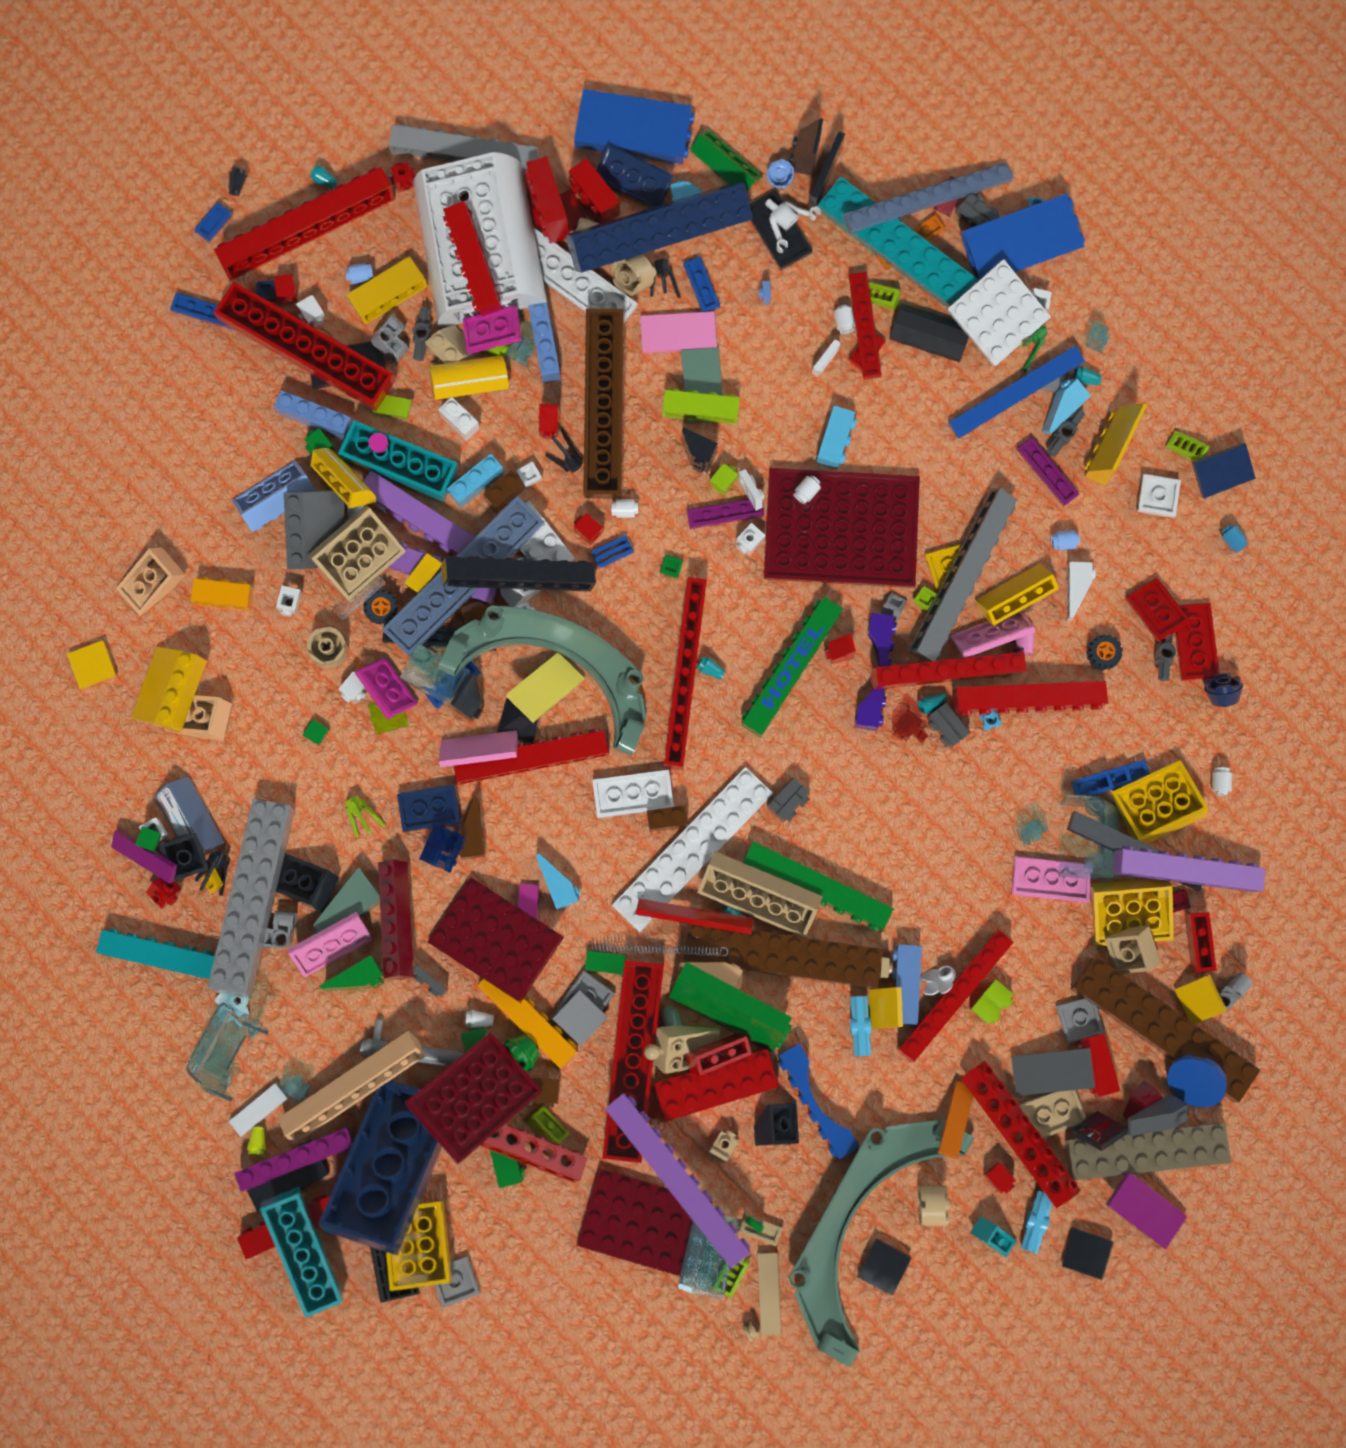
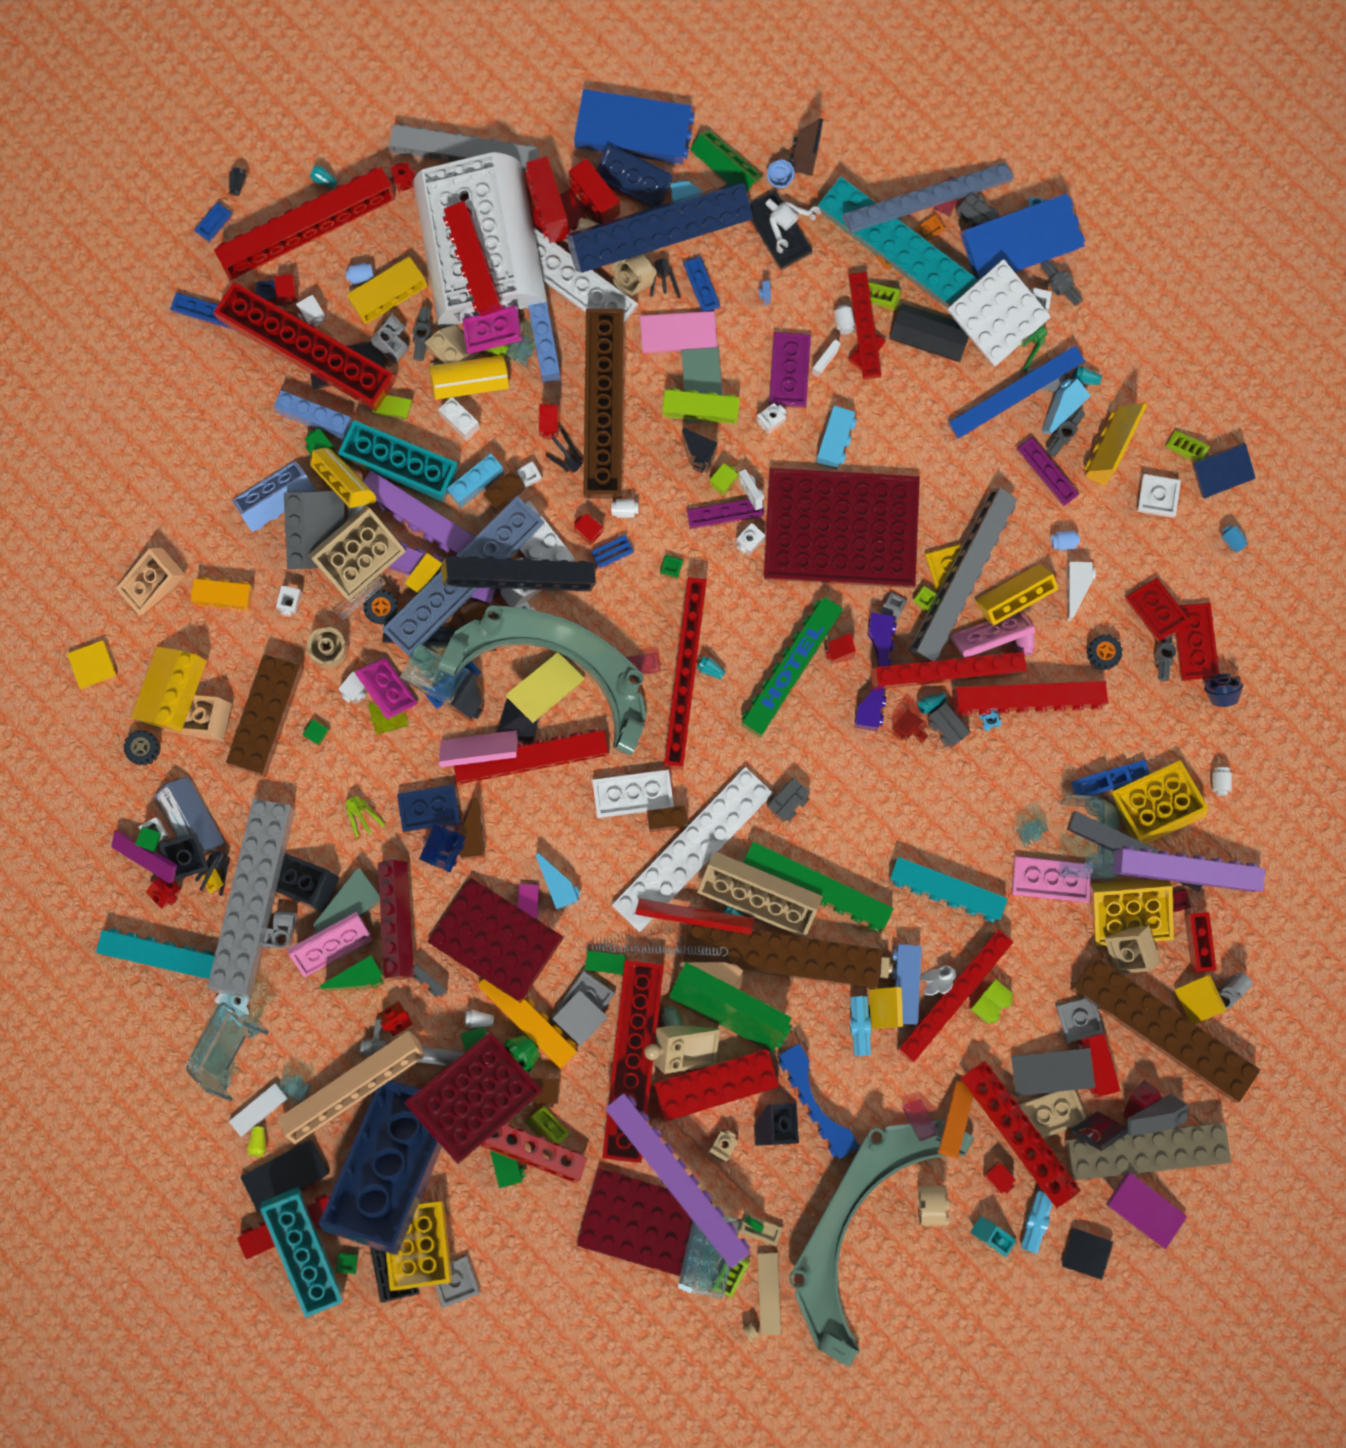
(139, 741): none -> black wheel
(264, 715): none -> reddish brown brick
(294, 1159): magenta brick -> none
(347, 1263): none -> green tile
(378, 442): dark pink tile -> none
(395, 1019): none -> red brick
(646, 663): none -> clear pink tile
(718, 1054): red brick -> none
(770, 424): none -> white brick
(790, 369): none -> magenta tile
(807, 489): white brick -> none
(827, 170): black tile -> none
(884, 1266): black slope -> none
(920, 1120): none -> clear pink tile
(948, 889): none -> teal brick
(1061, 283): none -> dark grey axle
(1098, 337): clear light blue brick -> none
(1197, 1081): blue tile -> none

